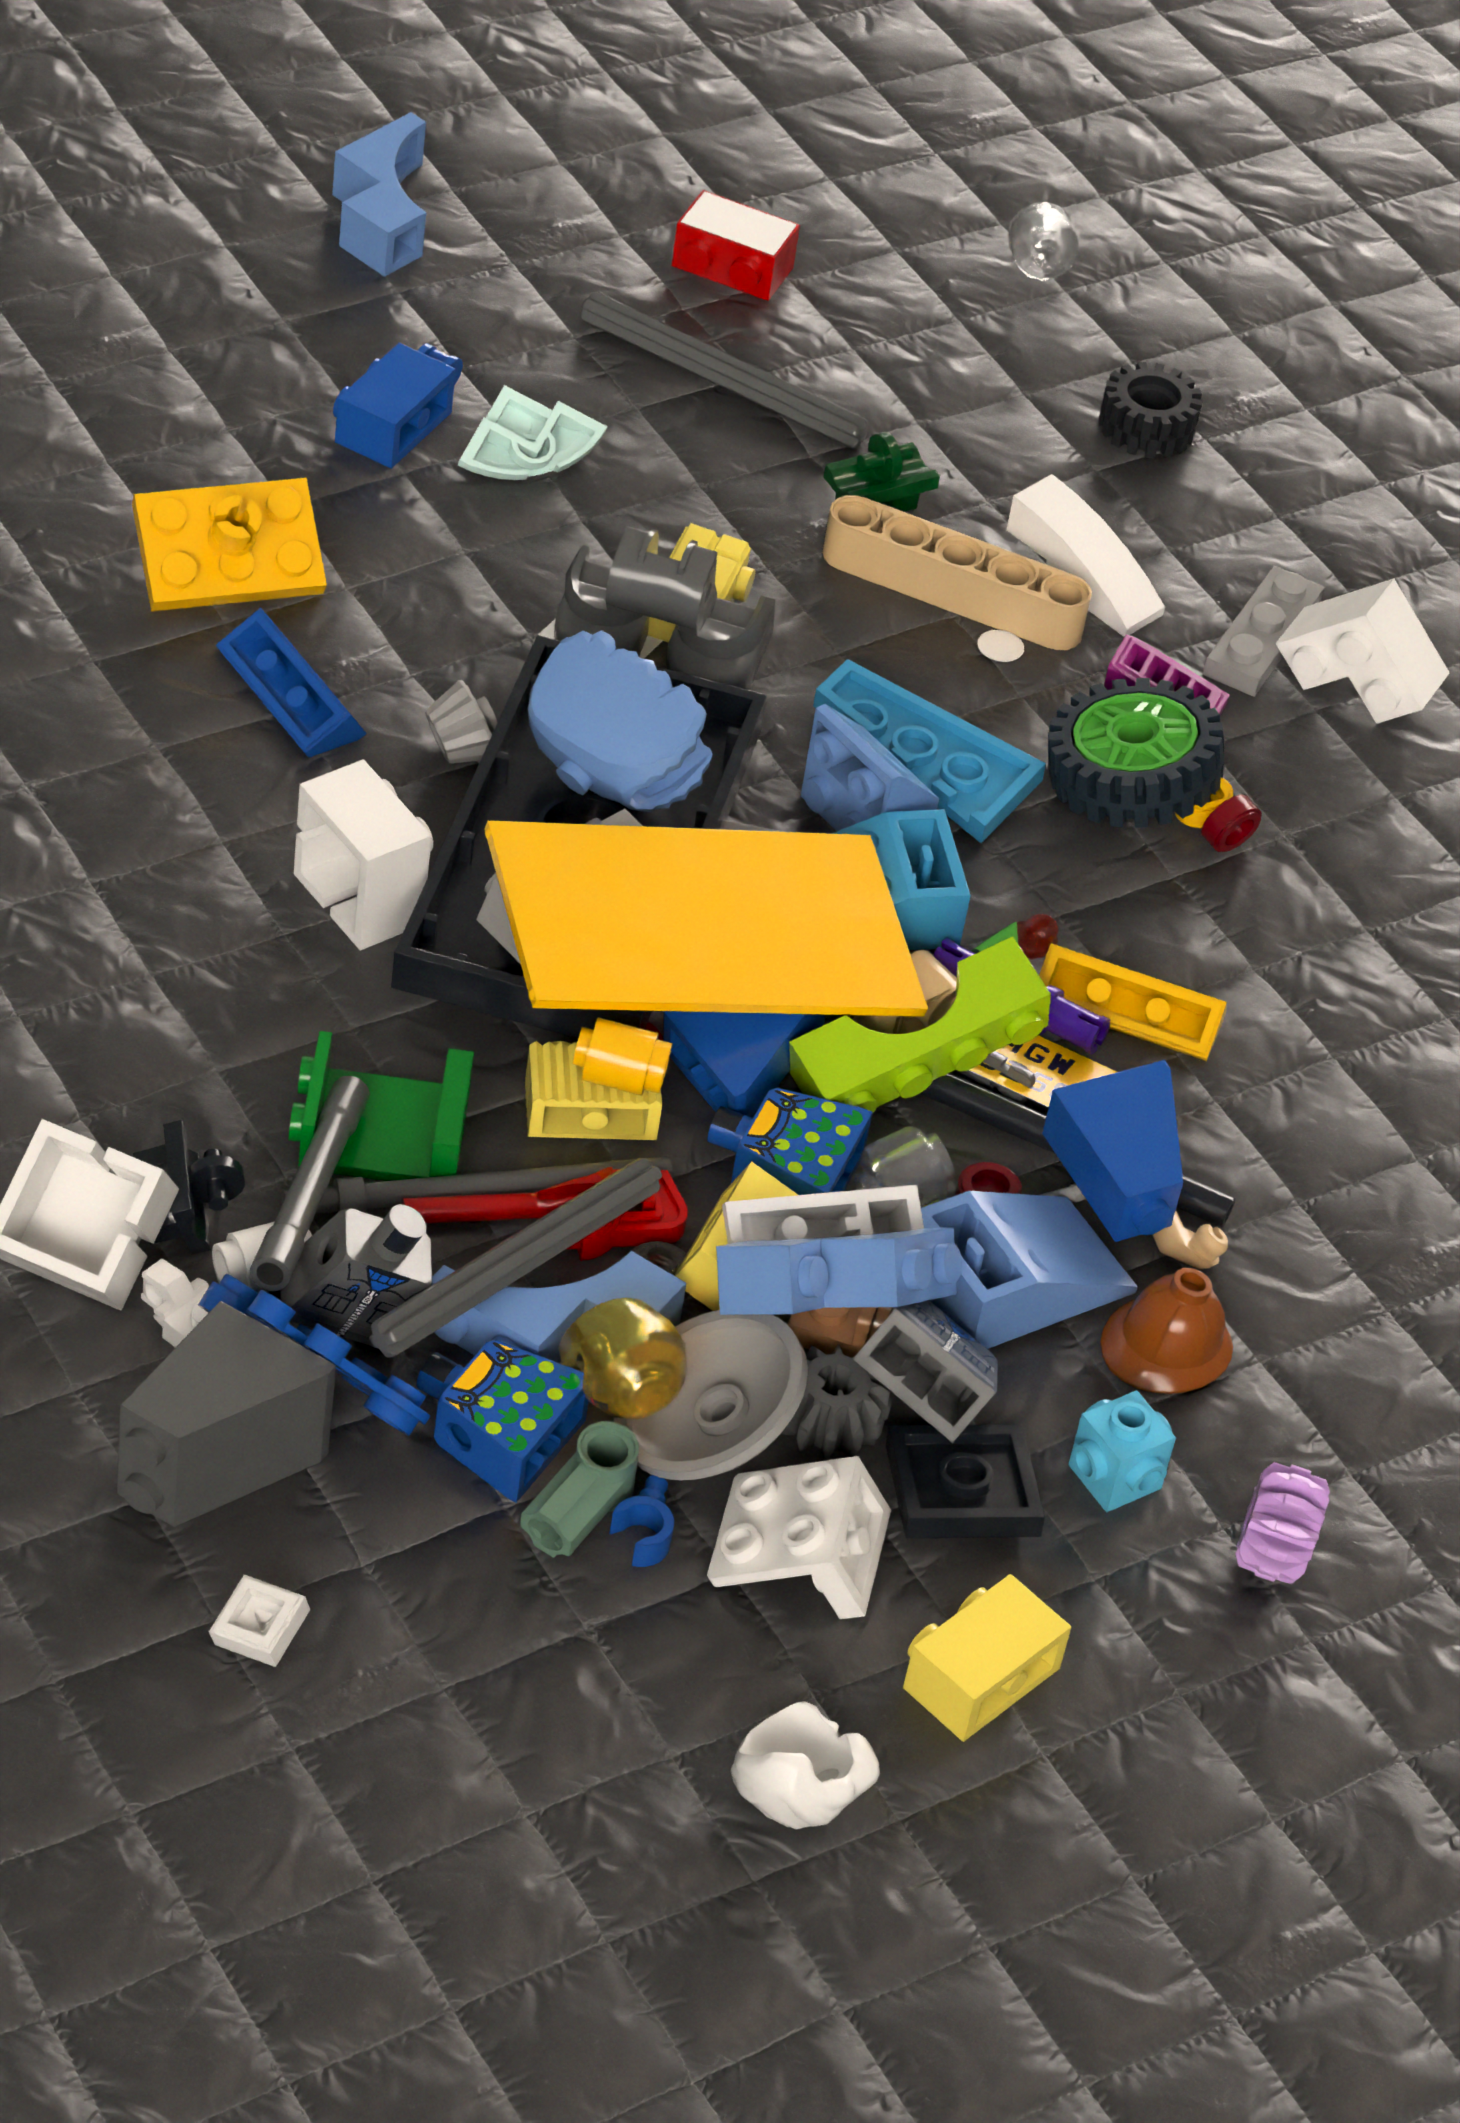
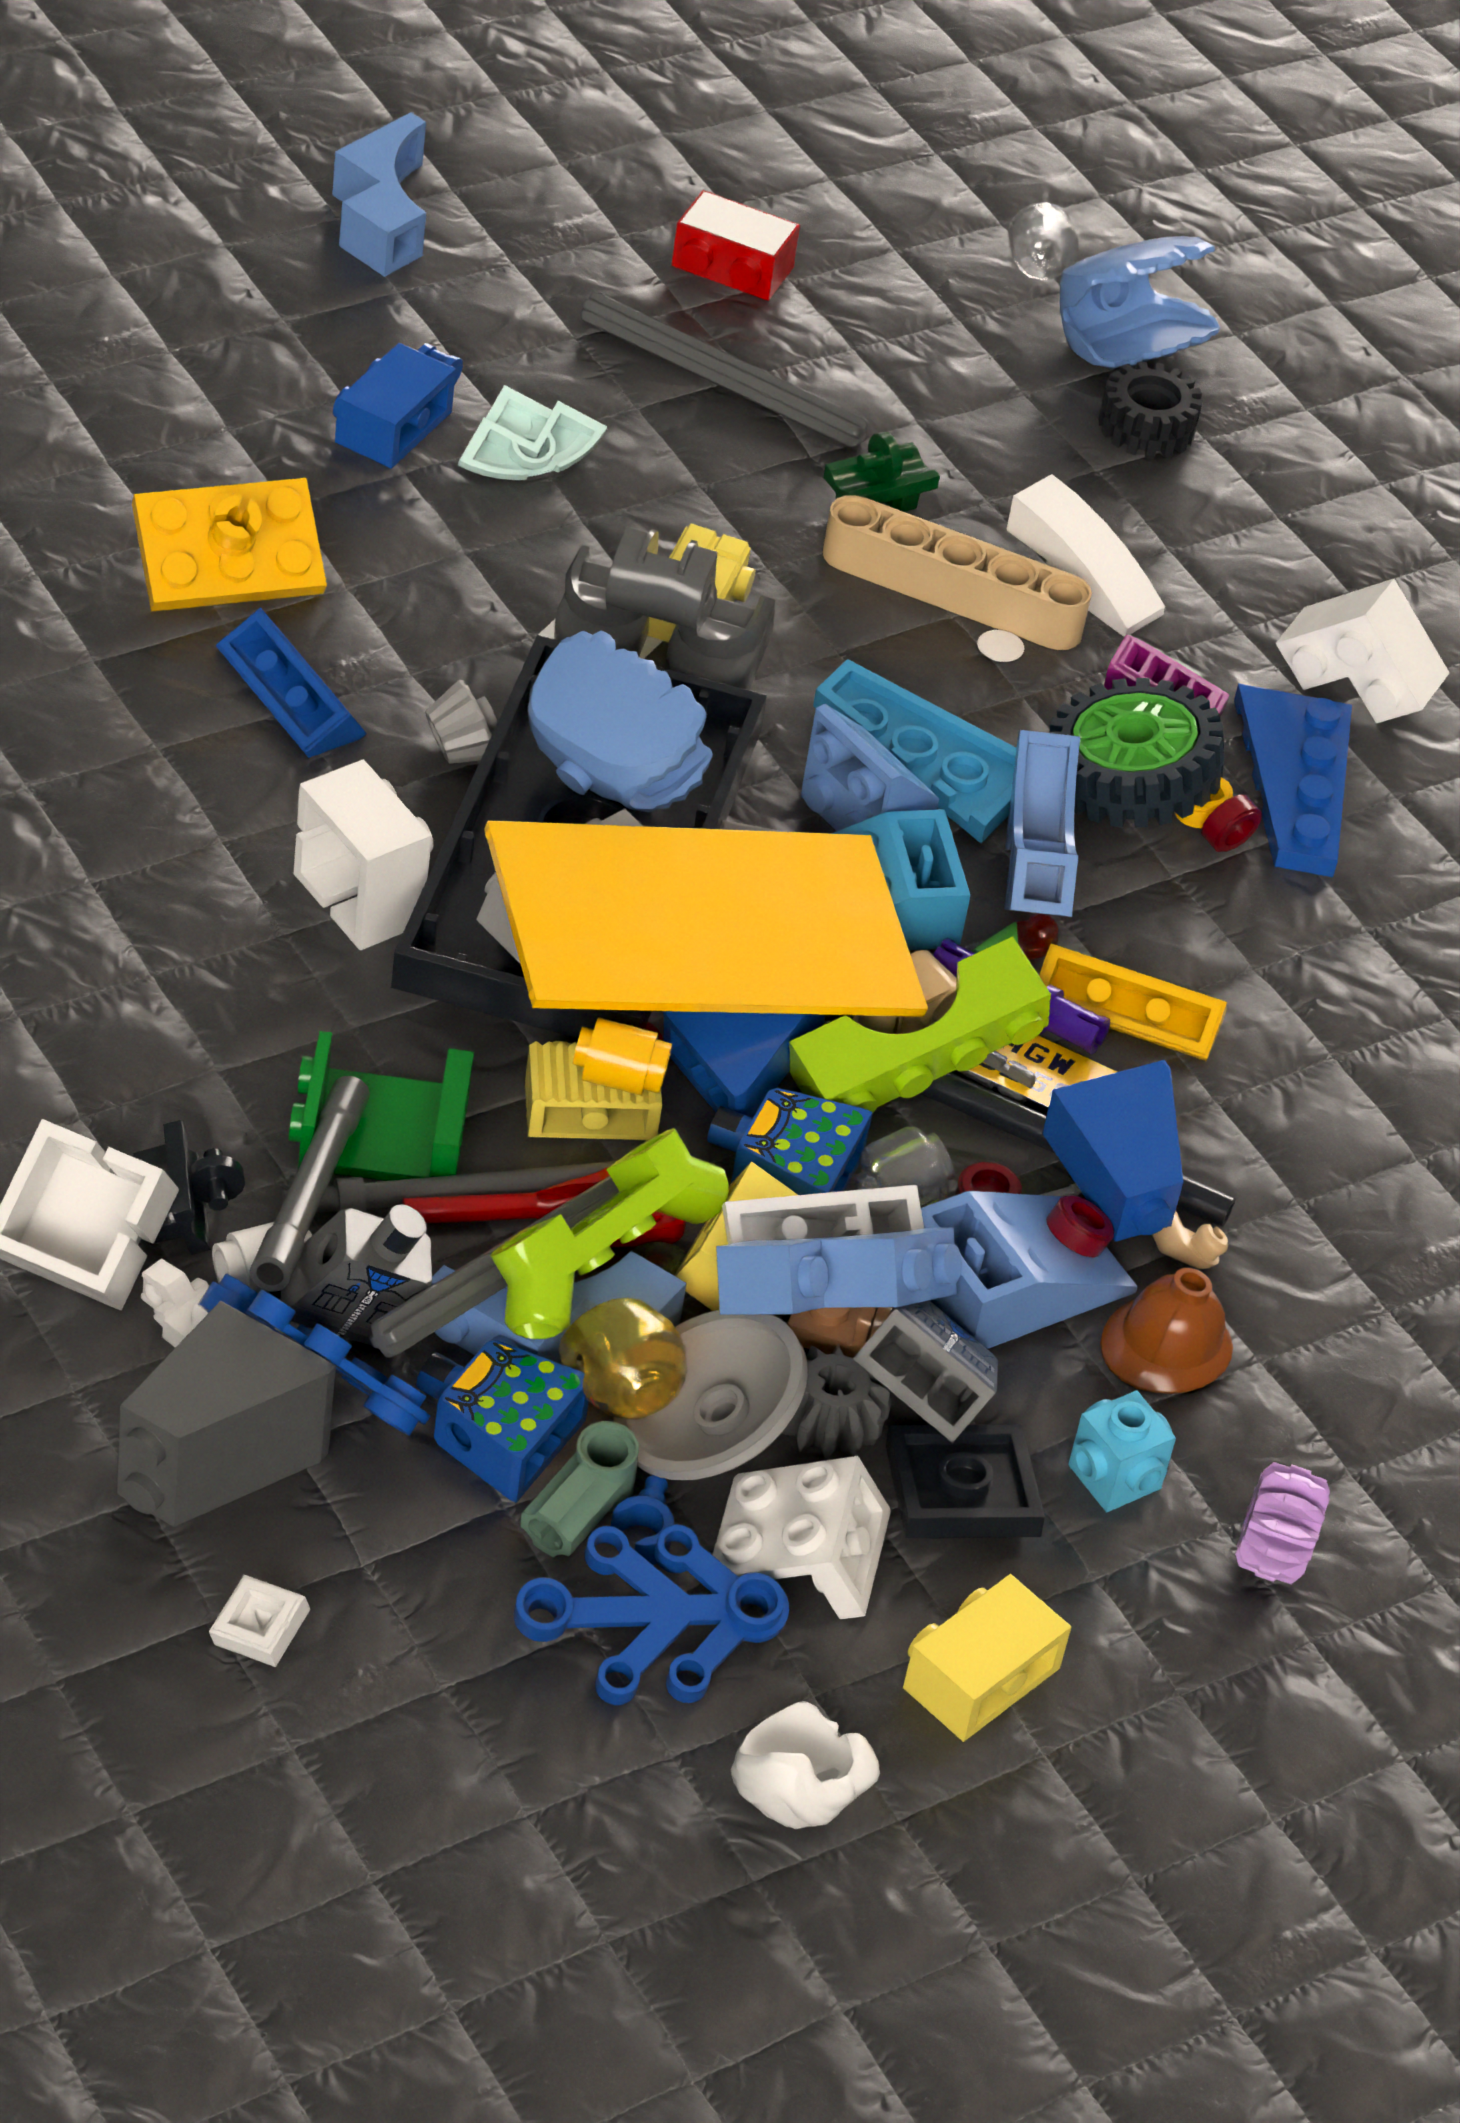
(543, 1258): none -> lime plate
(661, 1608): none -> blue plant
(1042, 825): none -> medium blue arch
(1080, 1226): none -> dark red tile
(1118, 317): none -> medium blue animal
(1249, 647): light grey plate -> none
(1300, 771): none -> blue wing

